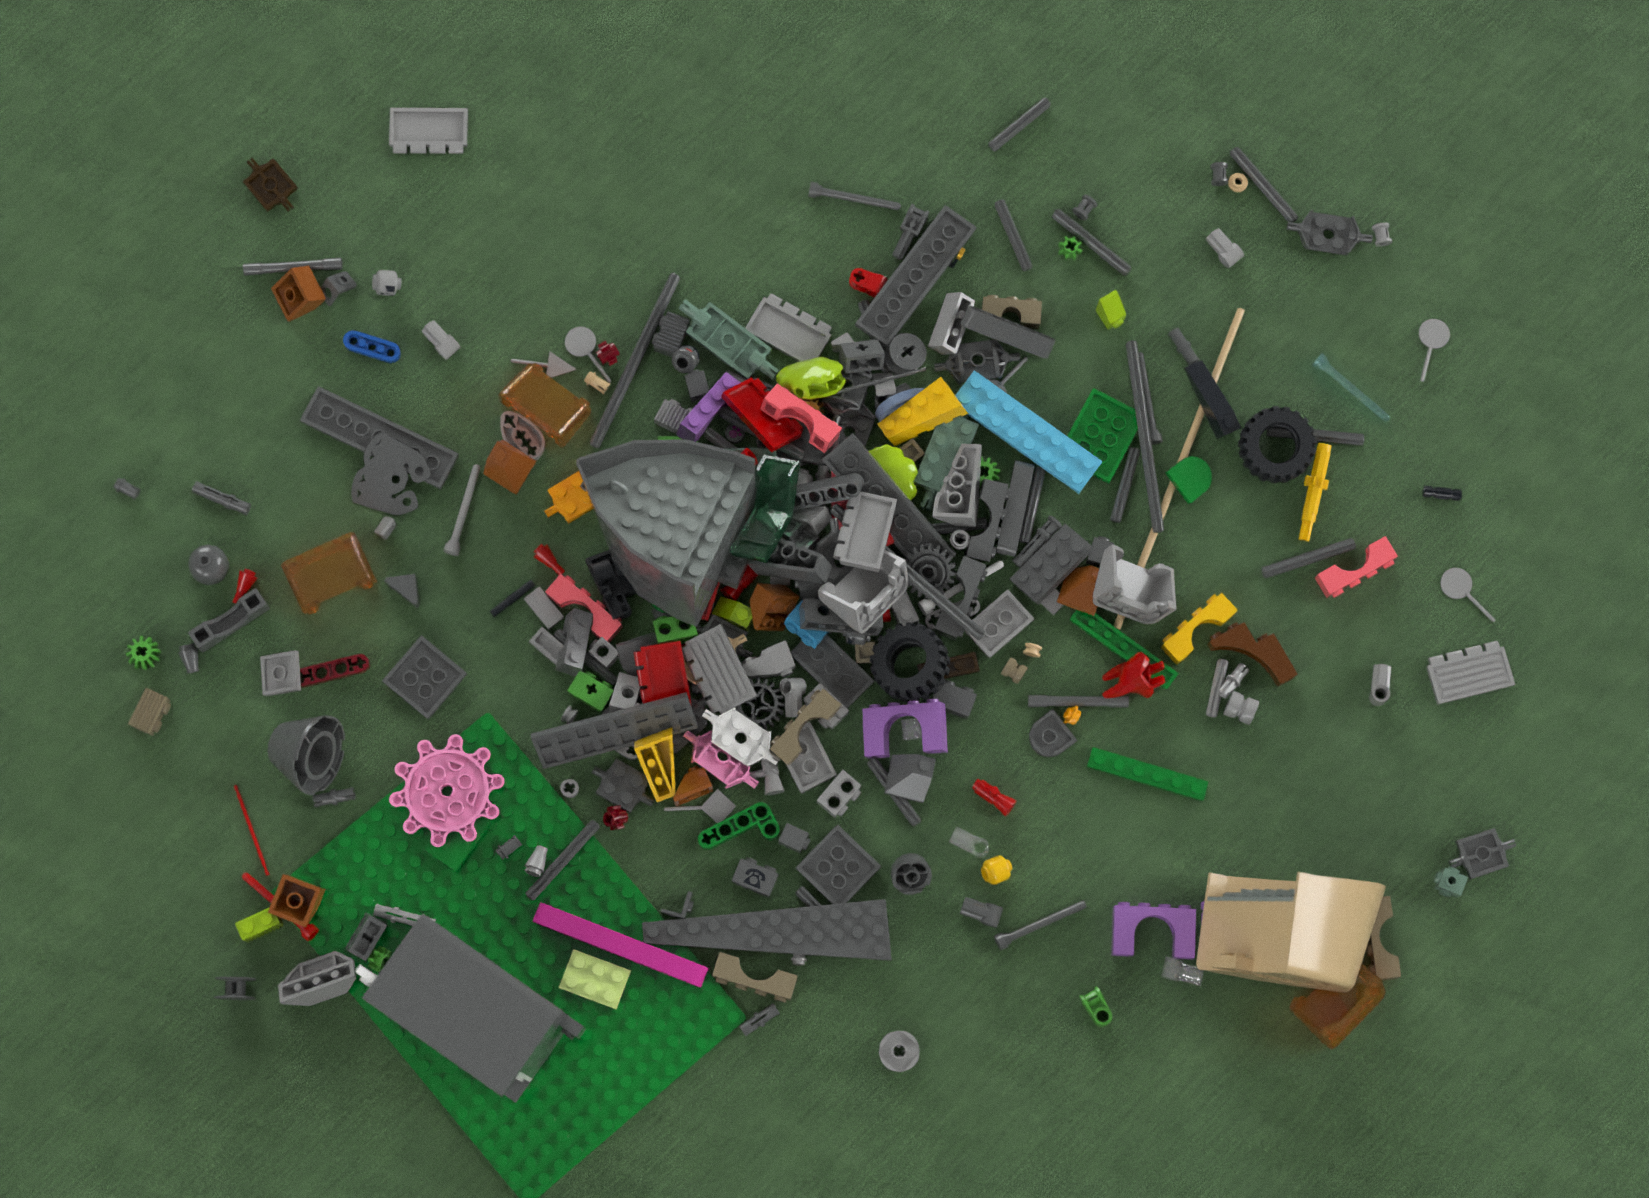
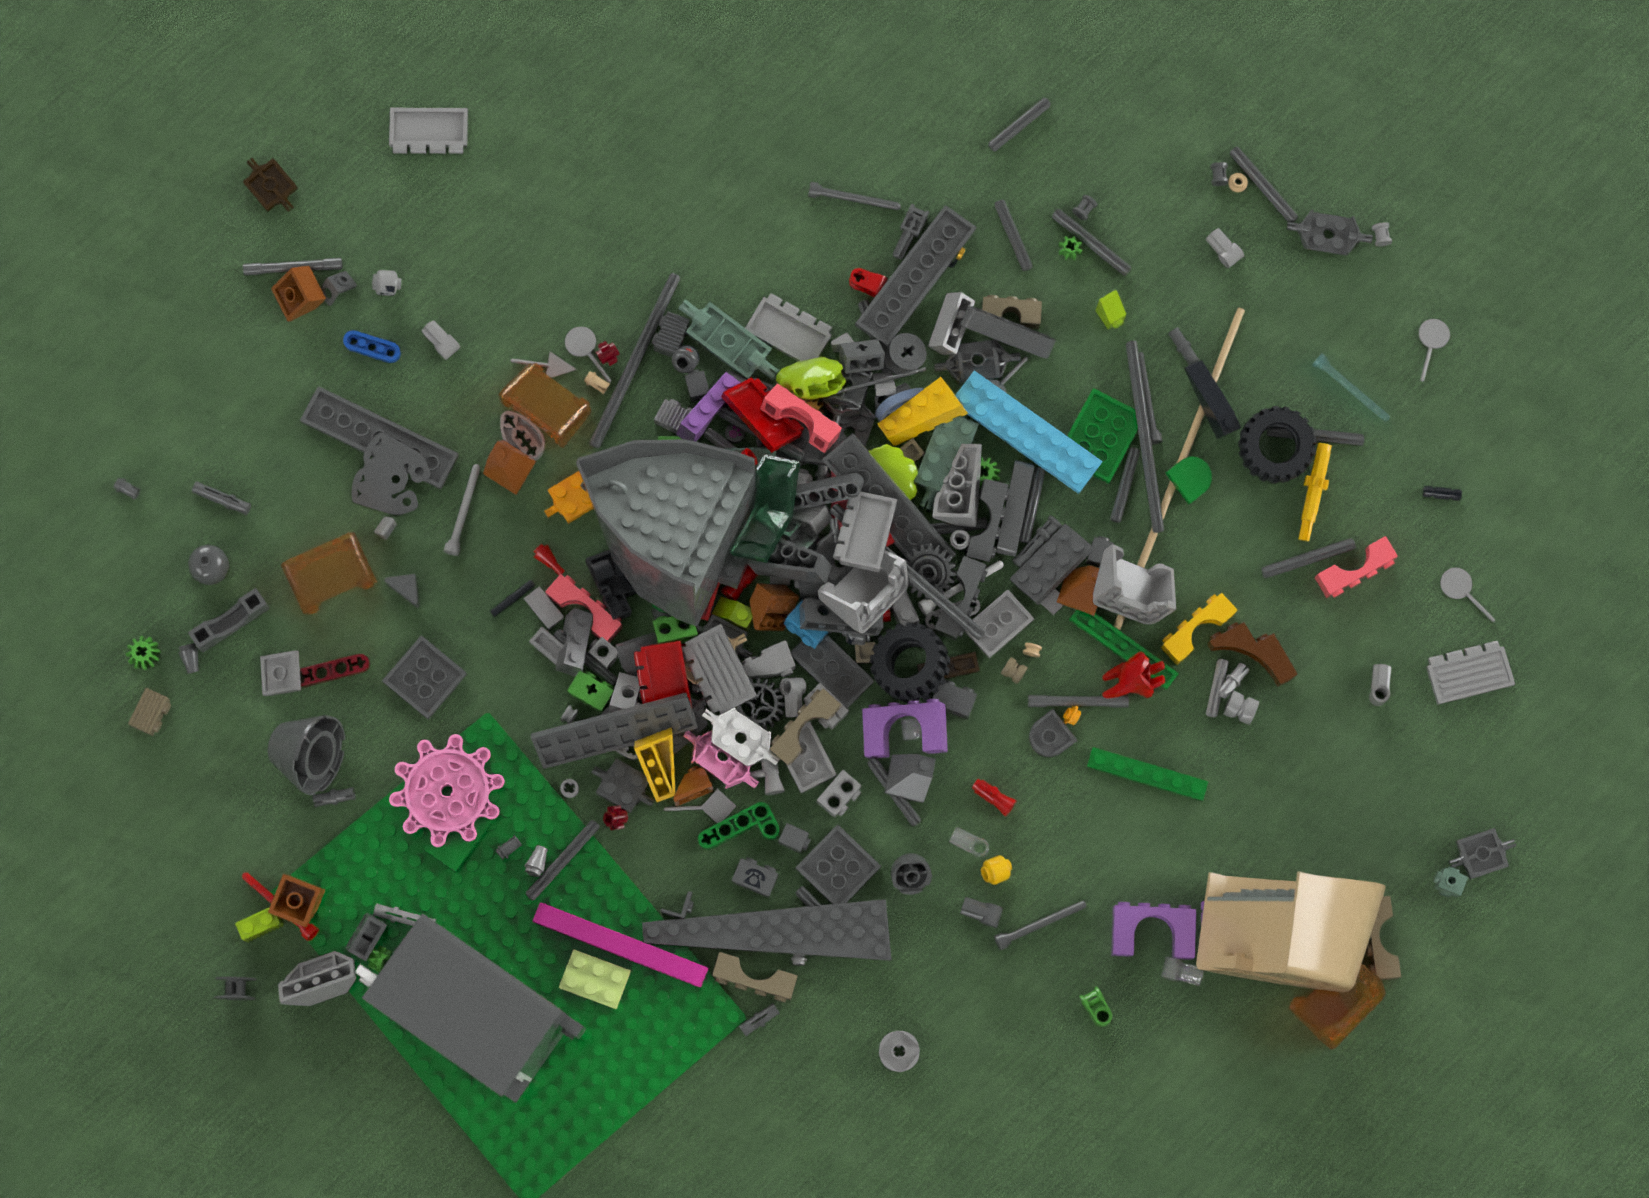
(245, 581): red cone -> none
(251, 830): red piece -> none

